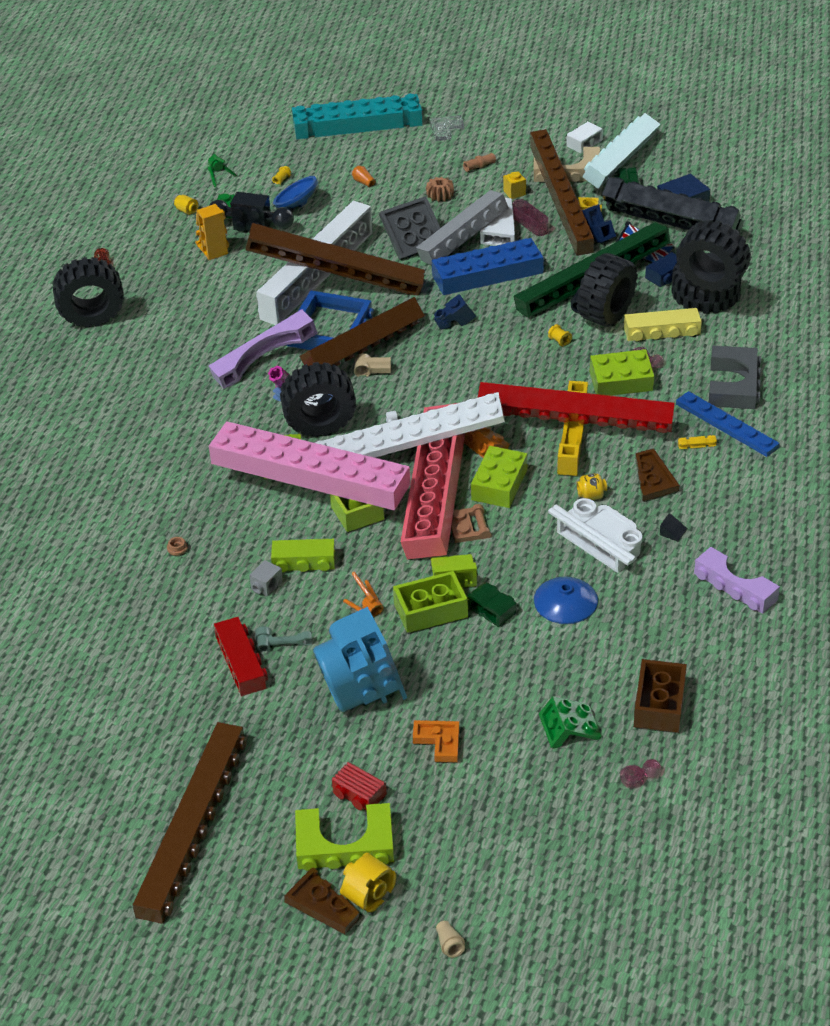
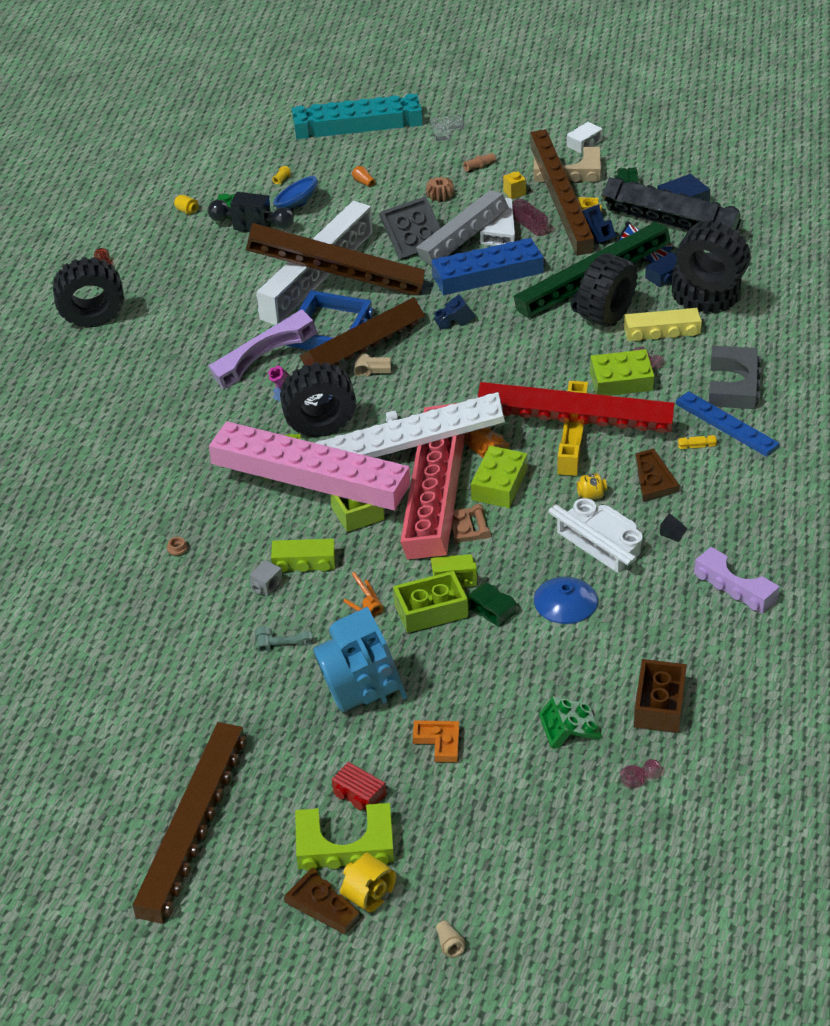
(211, 232): light orange wedge -> none
(216, 164): green plant -> none
(240, 656): red brick -> none
(561, 336): yellow bush -> none
(620, 150): light aqua brick -> none

